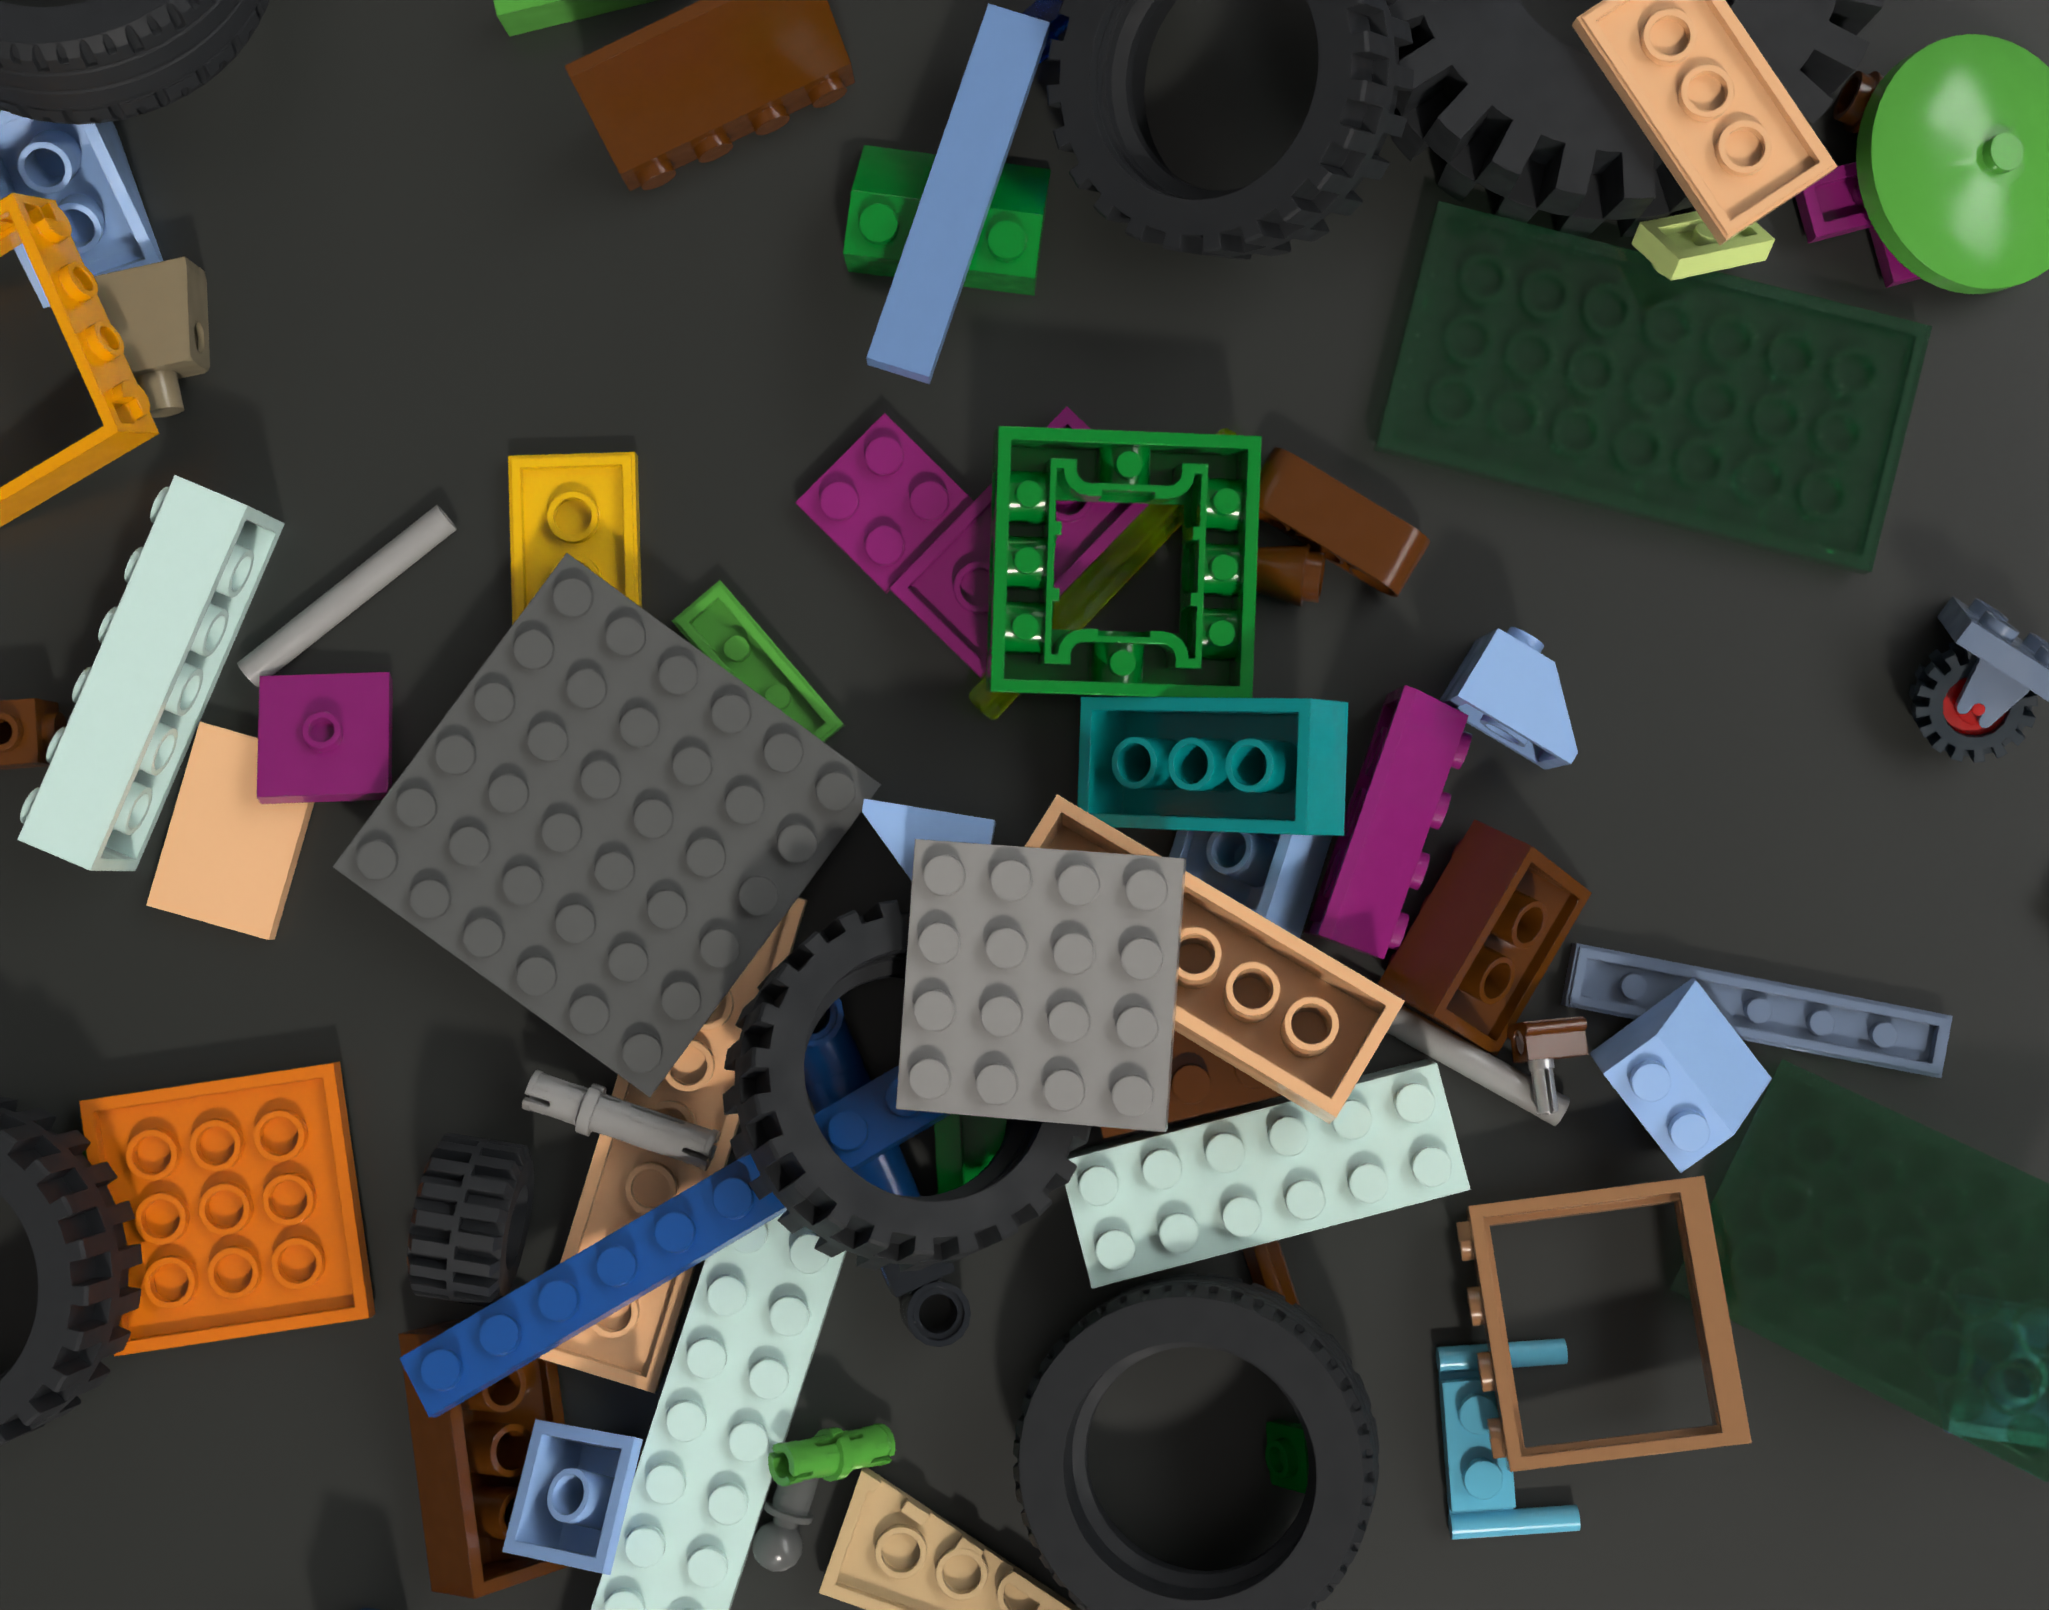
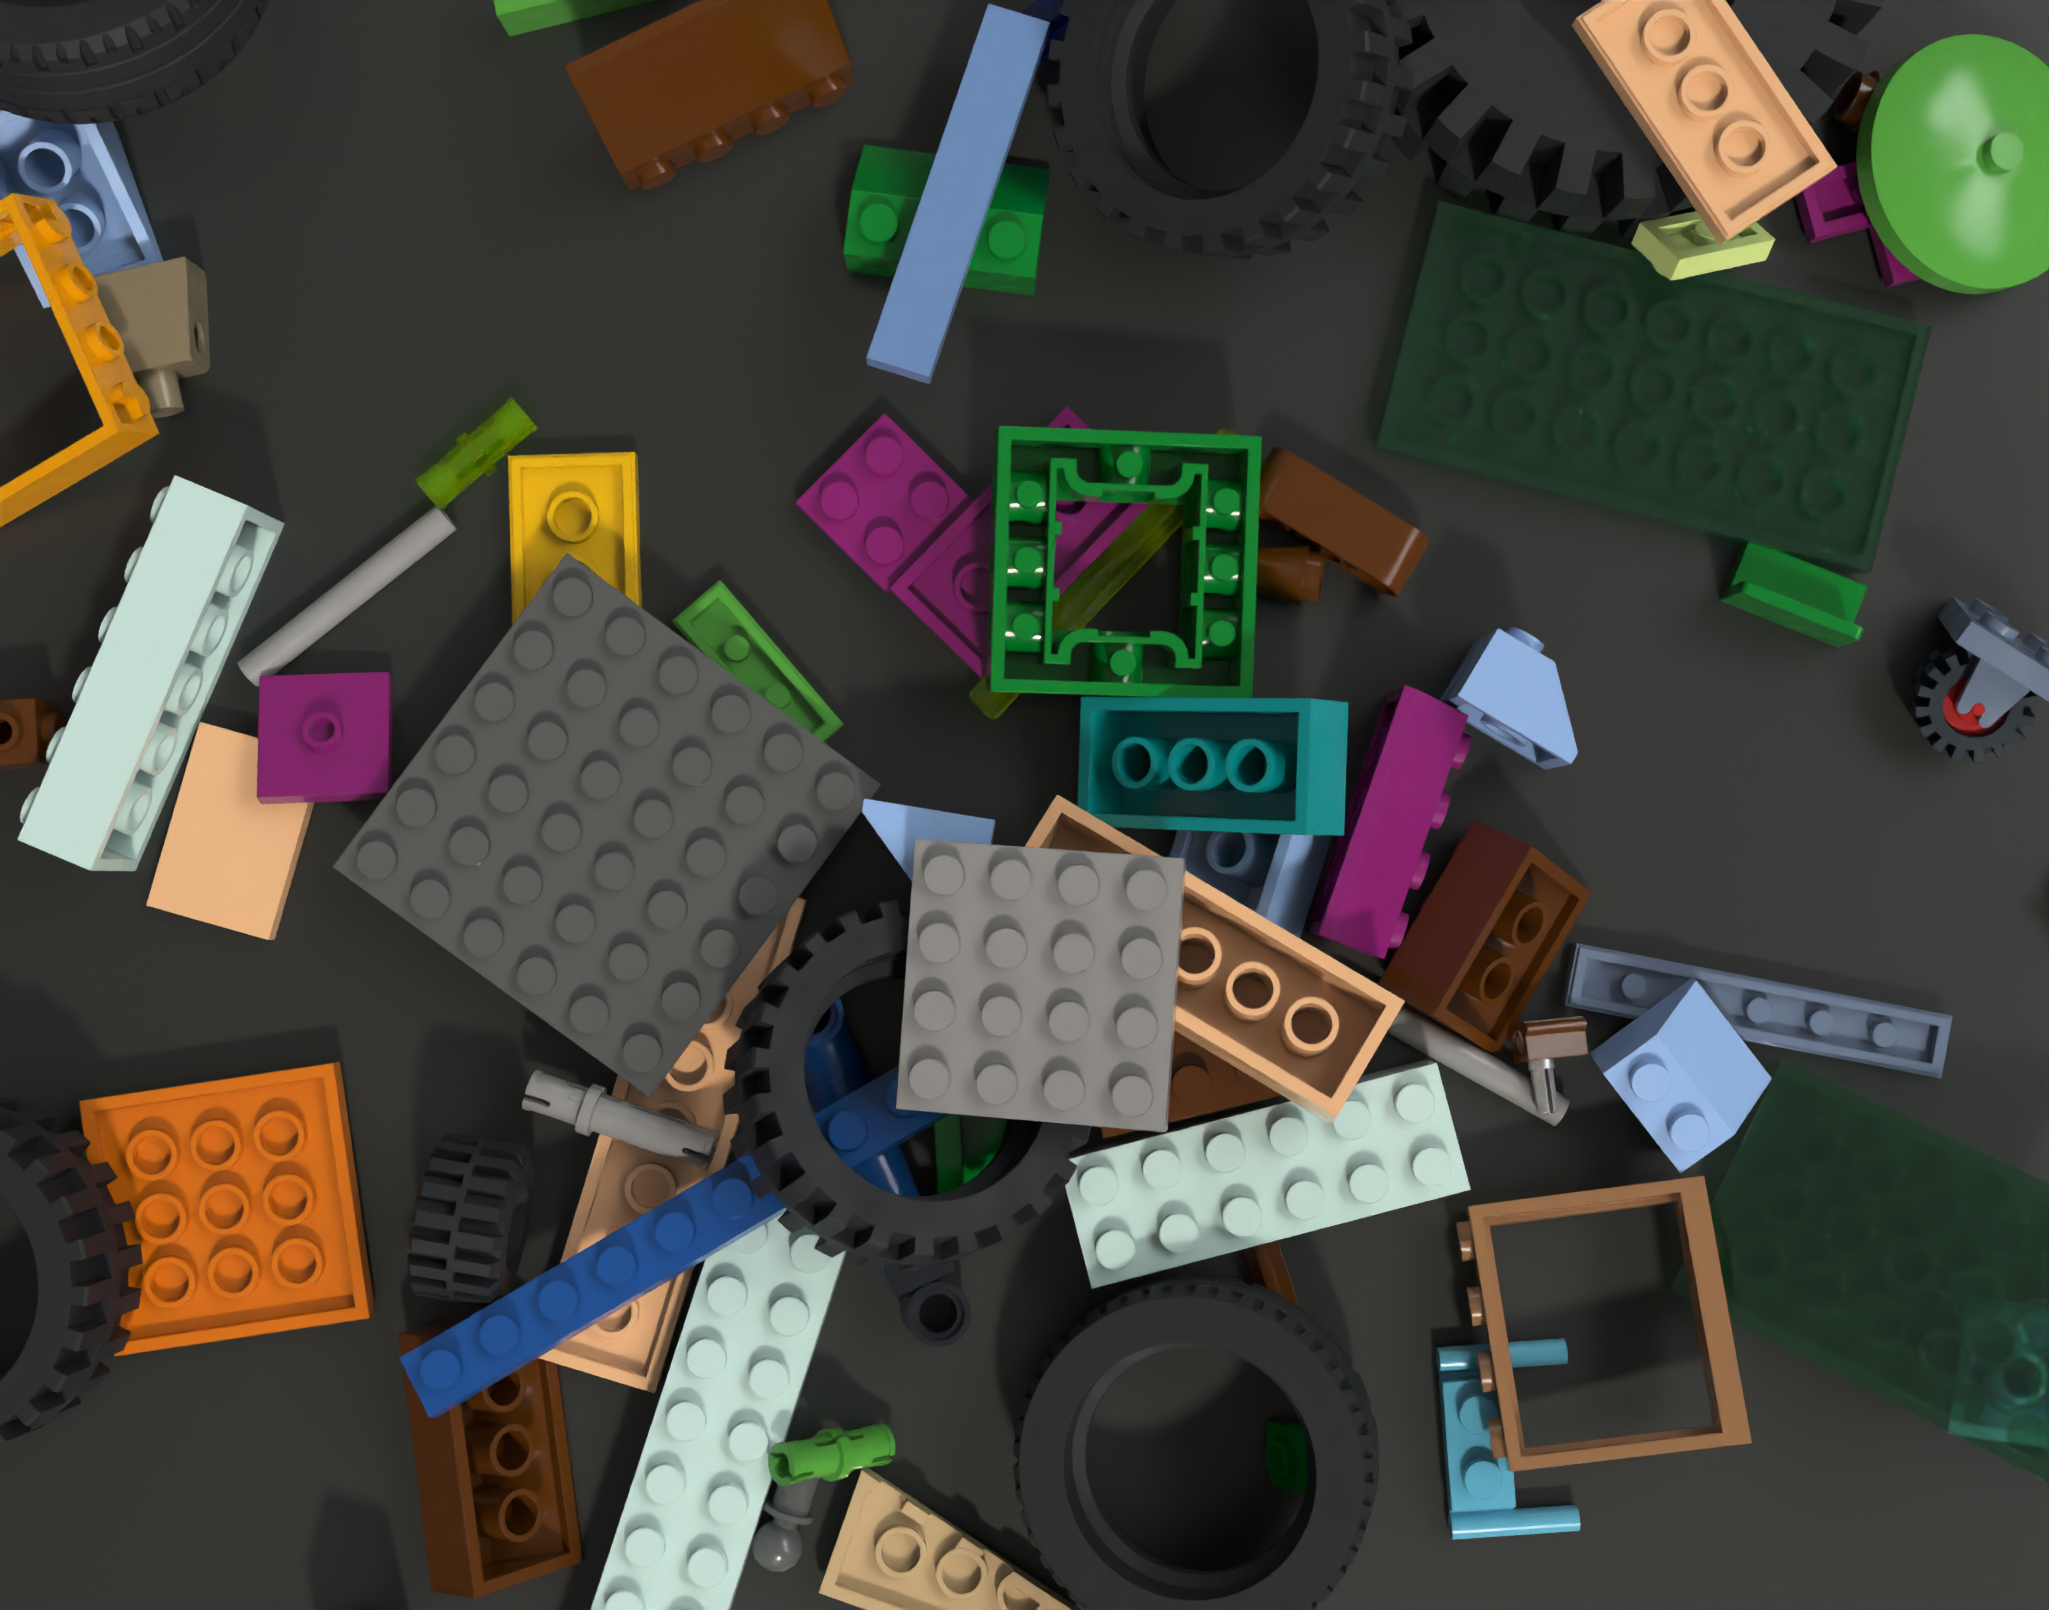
(476, 454): none -> clear neon green pin
(572, 1496): light blue slope -> none
(1795, 594): none -> green panel

